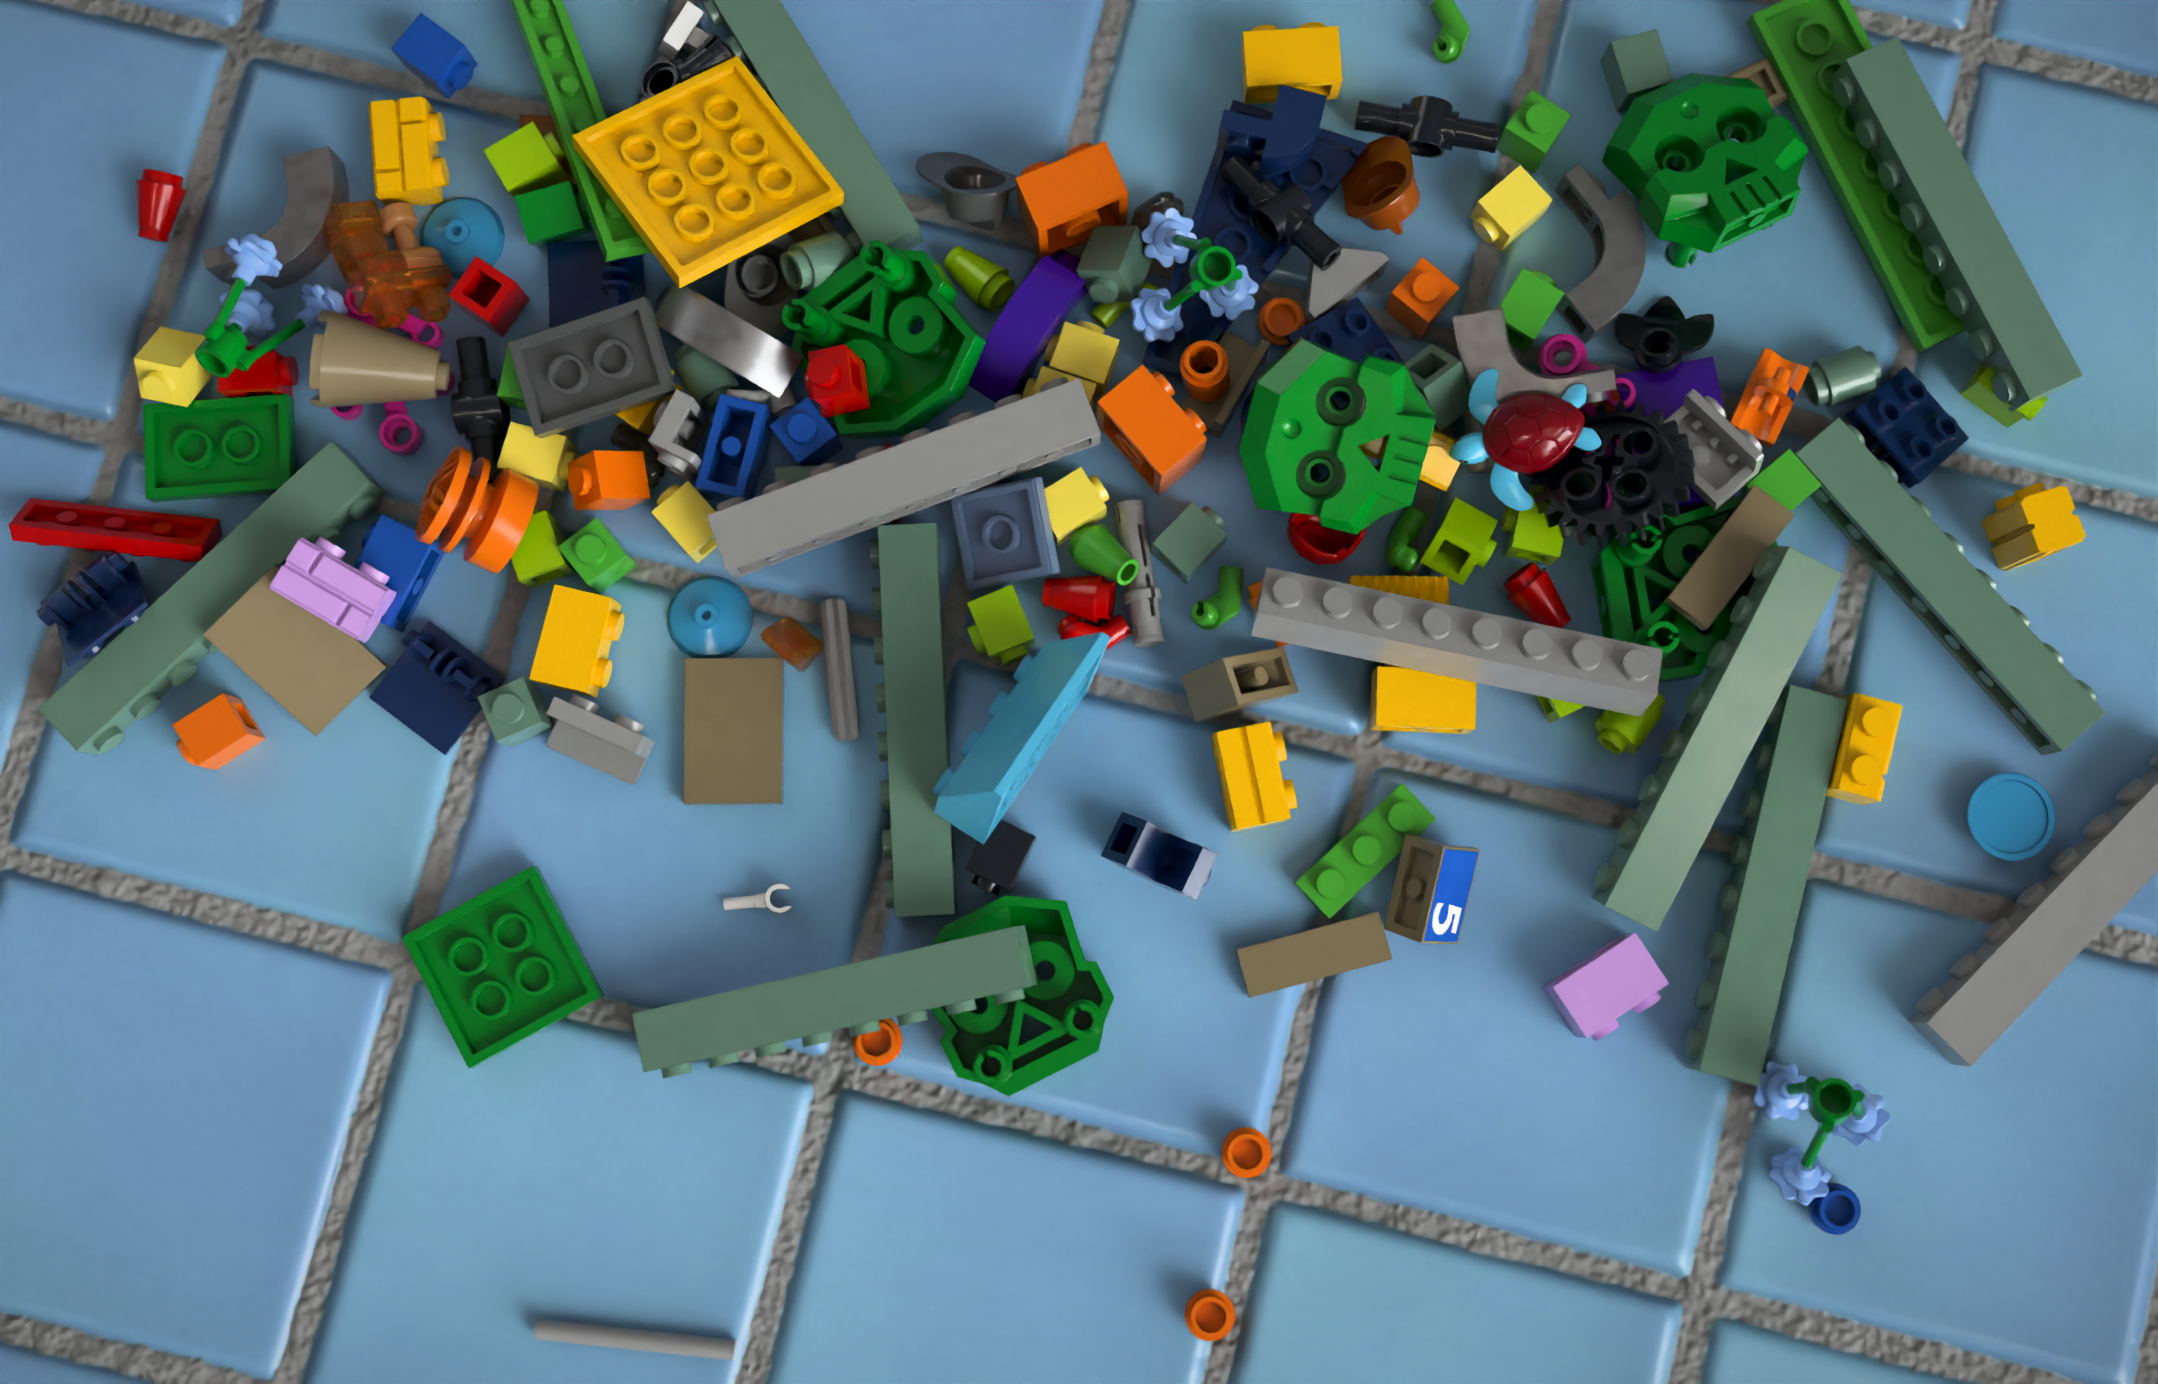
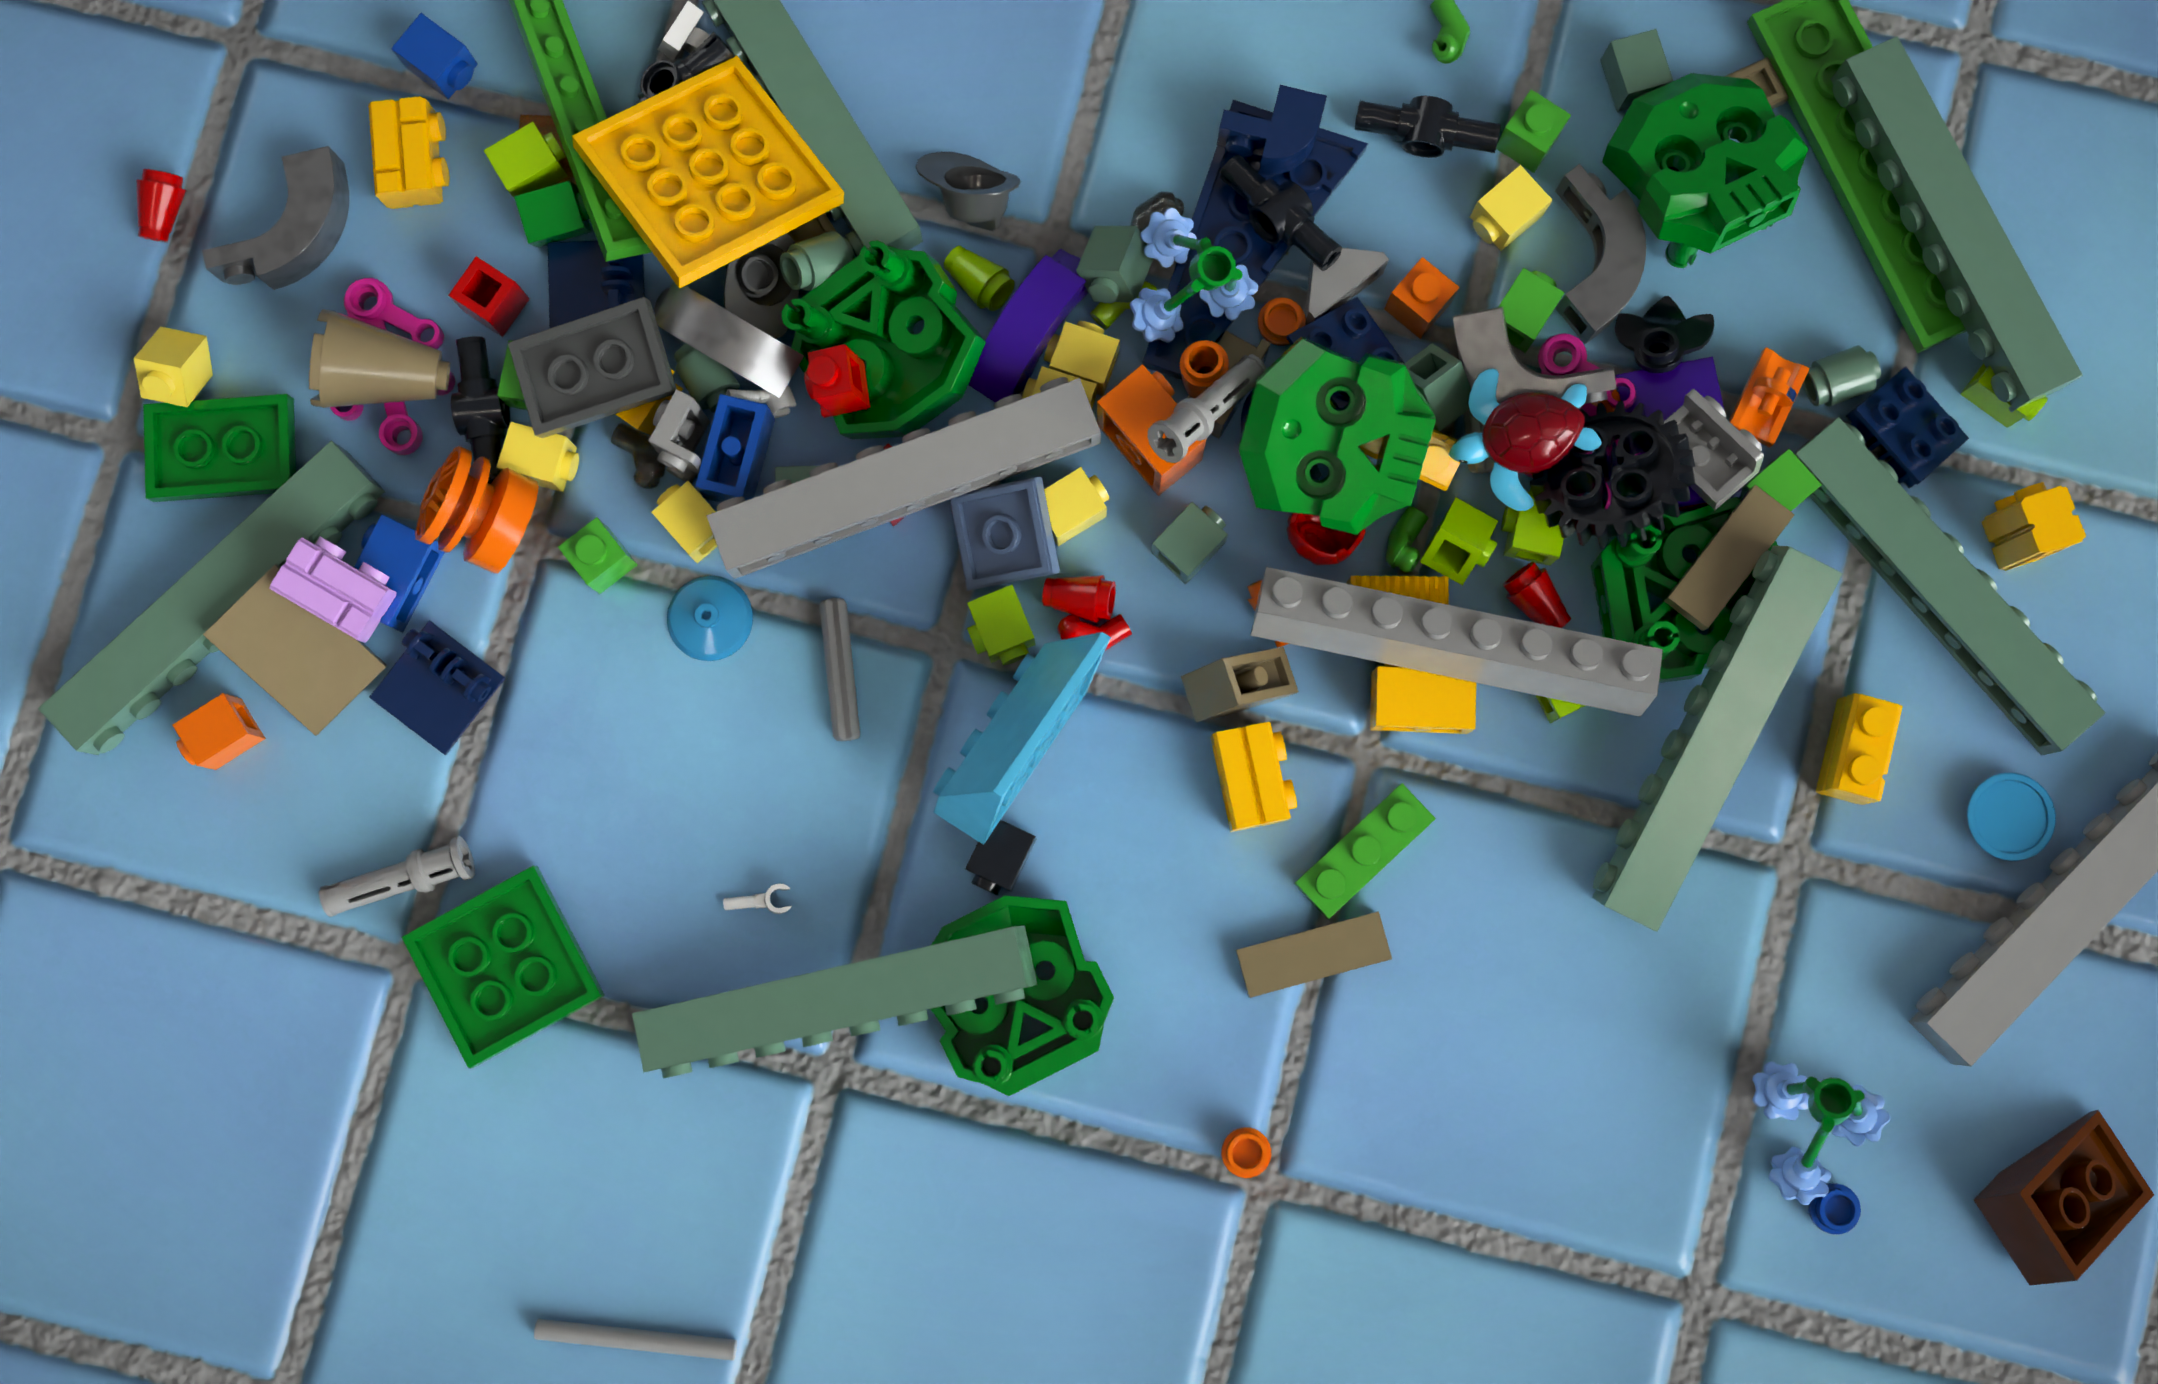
(89, 619): dark blue hinge -> none
(115, 529): red plate -> none
(251, 312): plant -> none
(267, 376): red brick -> none
(386, 279): clear orange hips -> none
(418, 872): none -> light grey pin
(462, 231): dark azure piece -> none
(516, 712): sand green brick -> none
(537, 555): lime brick -> none
(577, 641): yellow brick -> none
(597, 742): light grey bracket -> none
(608, 480): orange brick -> none
(733, 731): dark tan tile -> none
(793, 642): clear orange slope -> none
(806, 435): blue brick -> none
(879, 1046): orange plate -> none
(915, 719): sand green brick -> none
(1070, 197): orange brick -> none
(1101, 553): bright green cone -> none
(1142, 592): light grey pin -> none
(1159, 856): dark blue brick -> none
(1195, 417): none -> light grey pin
(1209, 1314): orange plate -> none
(1224, 603): bright green arm -> none
(1293, 57): yellow brick -> none
(1382, 185): dark orange piece -> none
(1431, 890): panel -> none
(1607, 986): lavender brick -> none
(1627, 732): lime brick -> none
(1765, 886): sand green brick -> none
(2065, 1201): none -> reddish brown slope

